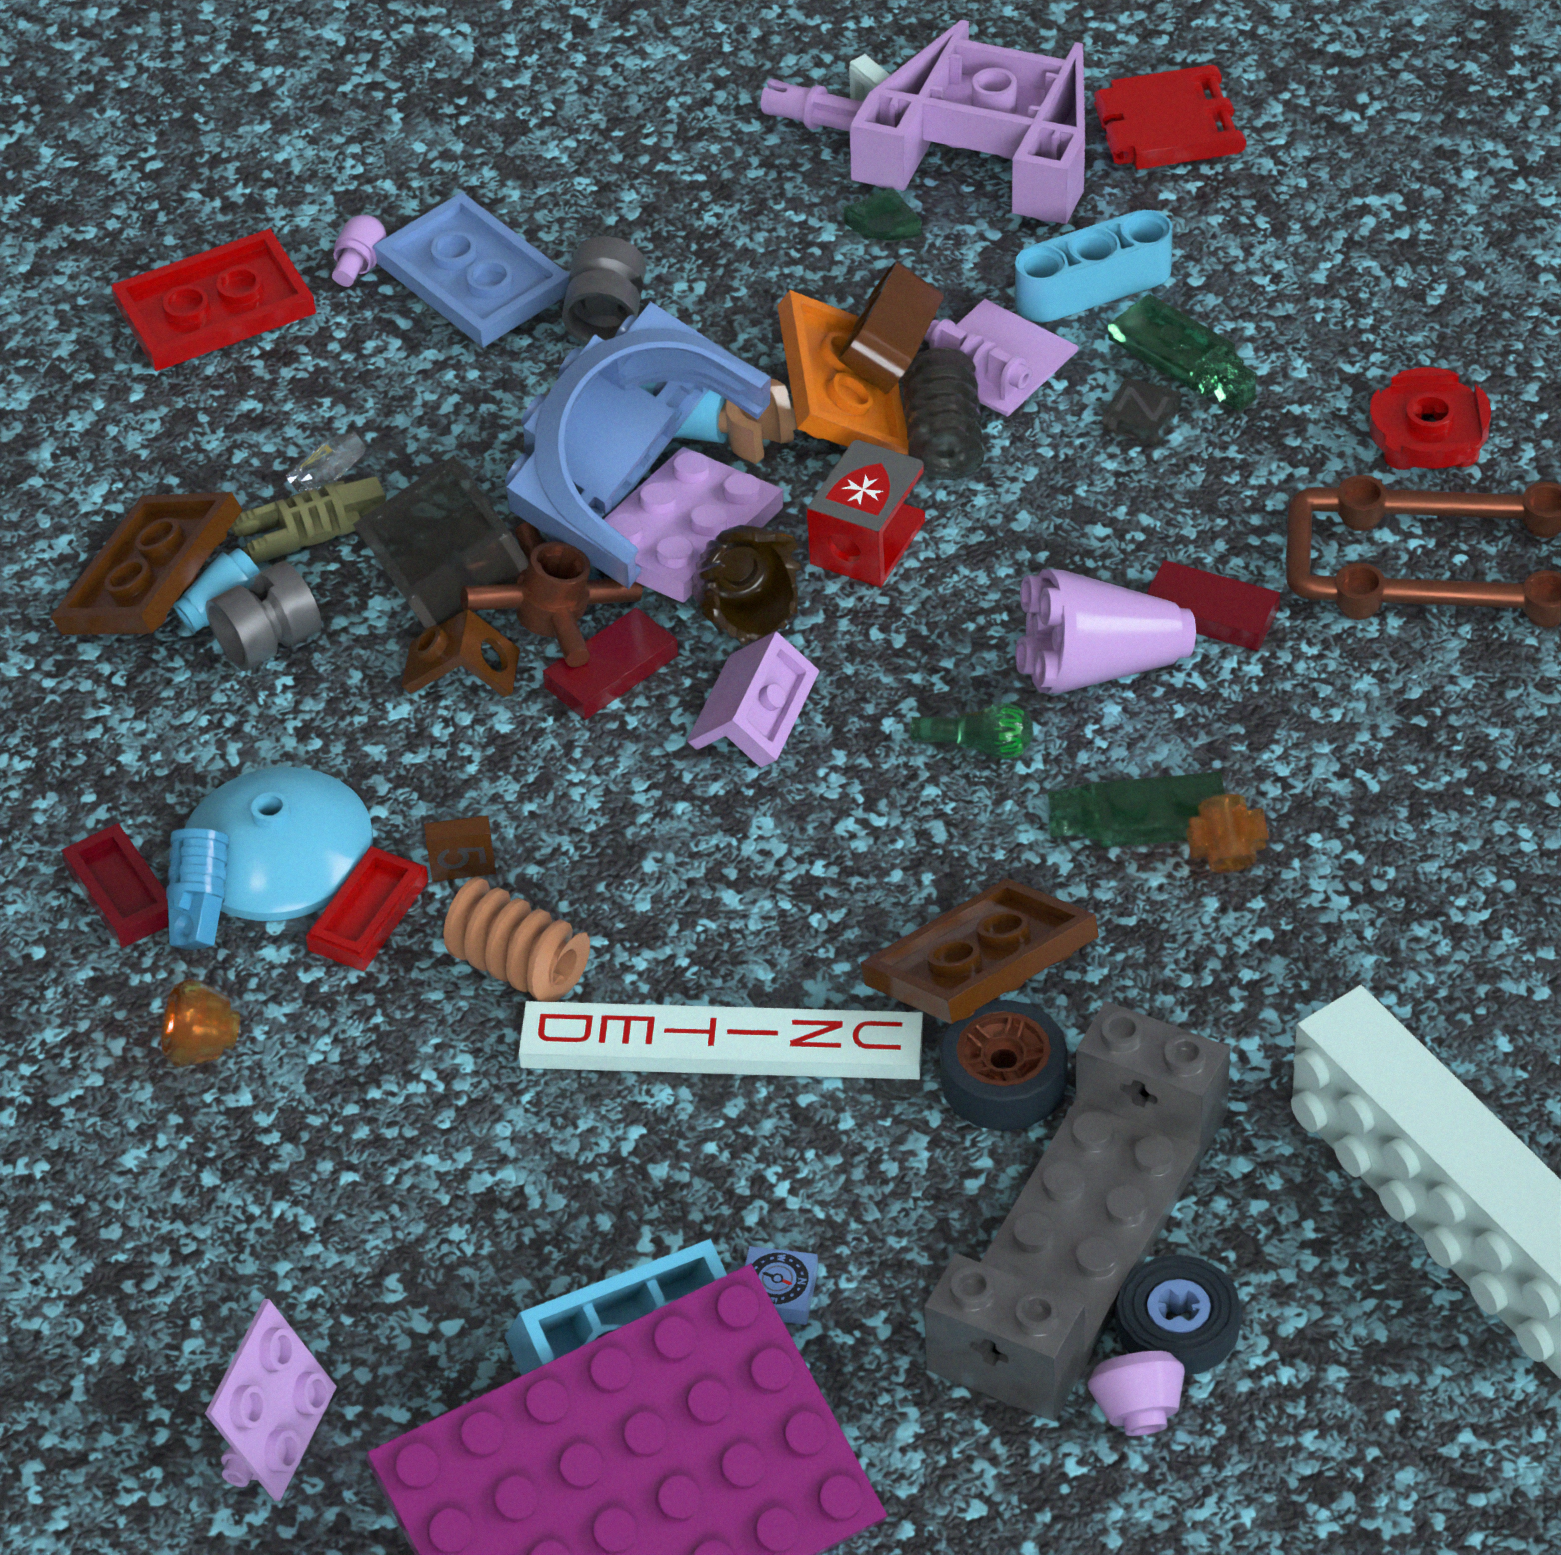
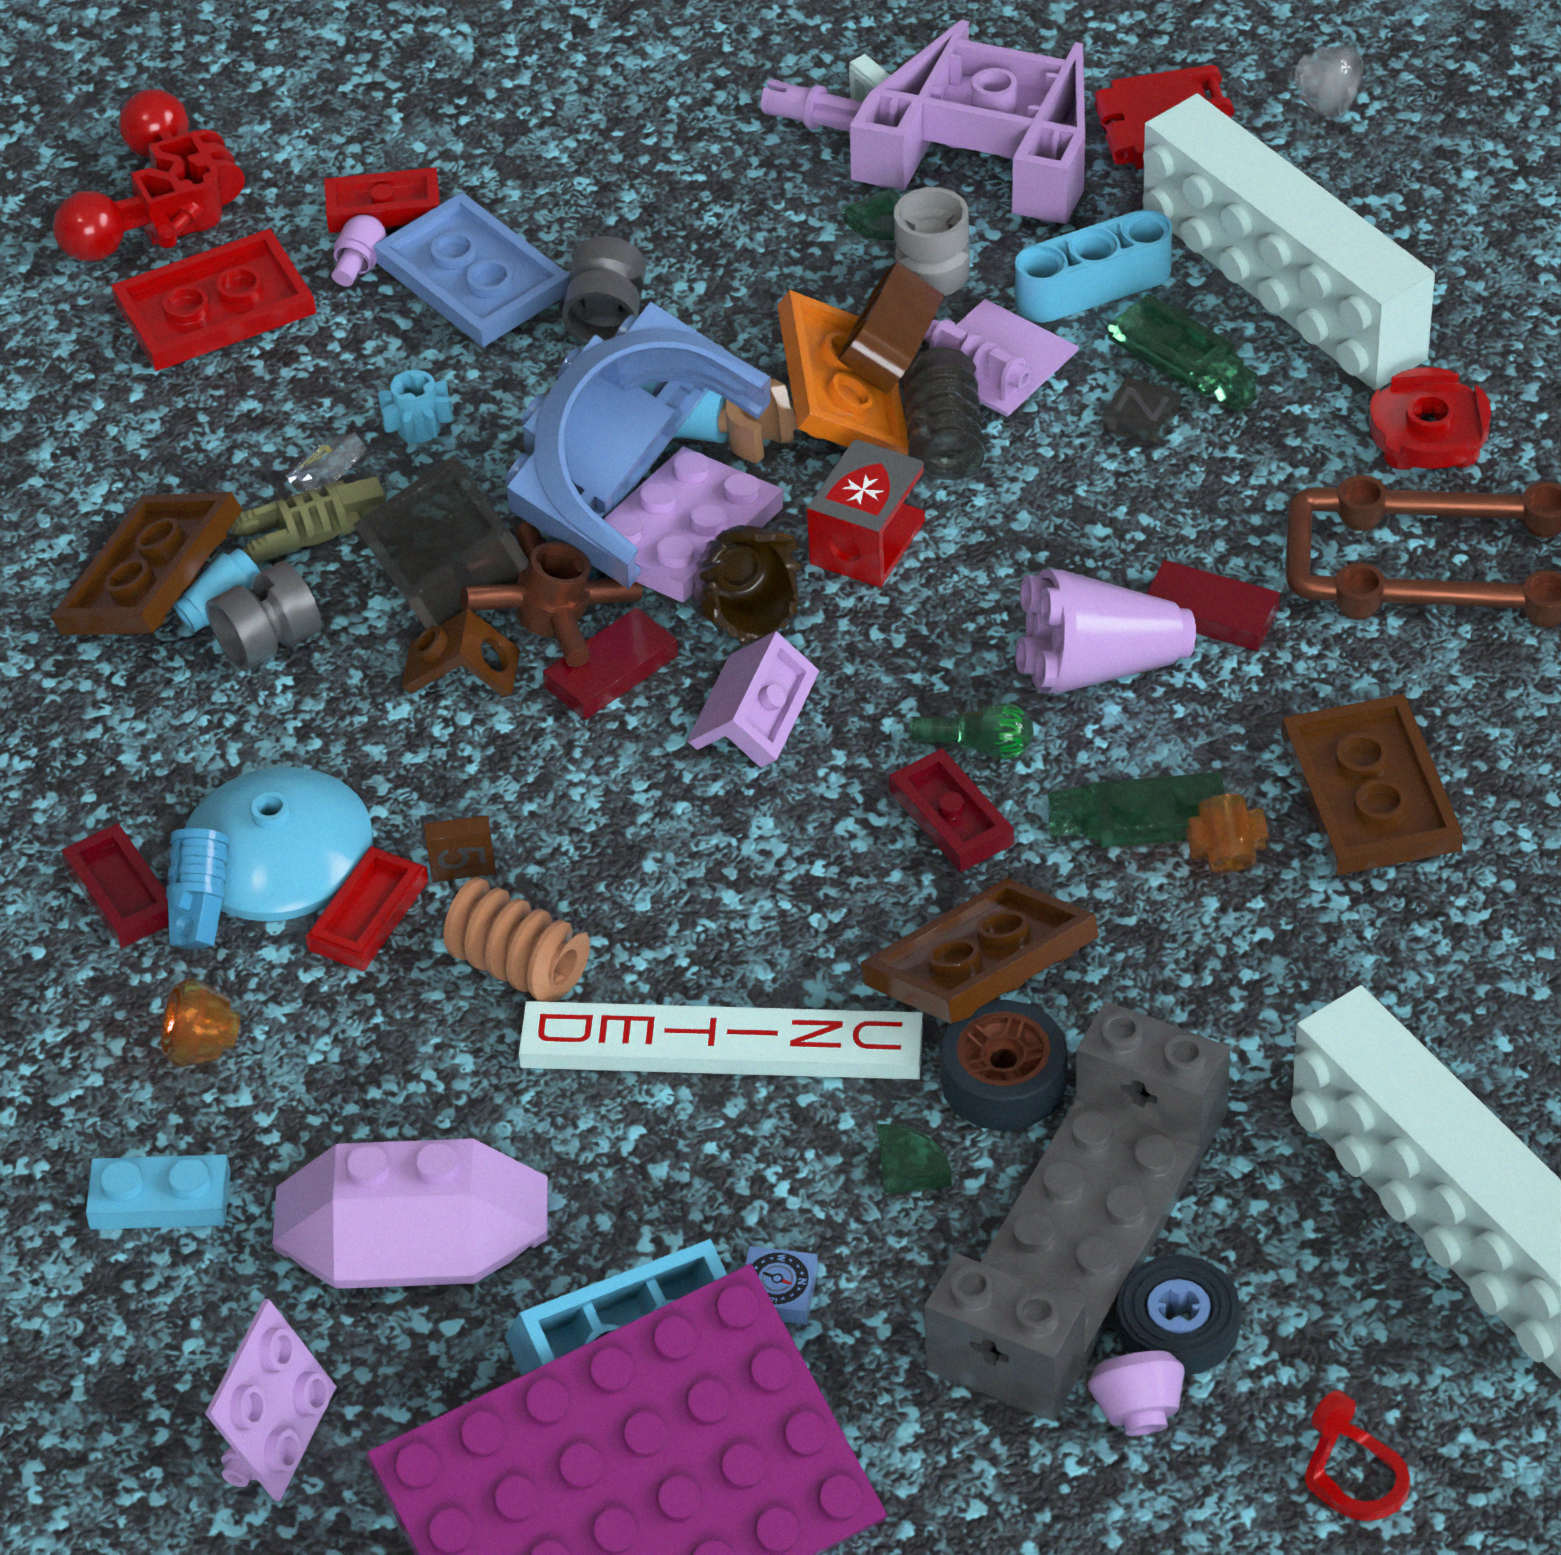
(158, 1192): none -> medium azure plate
(175, 197): none -> red piece
(388, 196): none -> red plate
(409, 1213): none -> lavender wedge
(415, 406): none -> medium azure gear
(911, 1160): none -> clear green tile
(933, 237): none -> light grey wheel
(951, 810): none -> dark red plate
(1288, 242): none -> light aqua brick
(1329, 79): none -> clear cone
(1330, 1419): none -> red piece
(1371, 784): none -> reddish brown plate

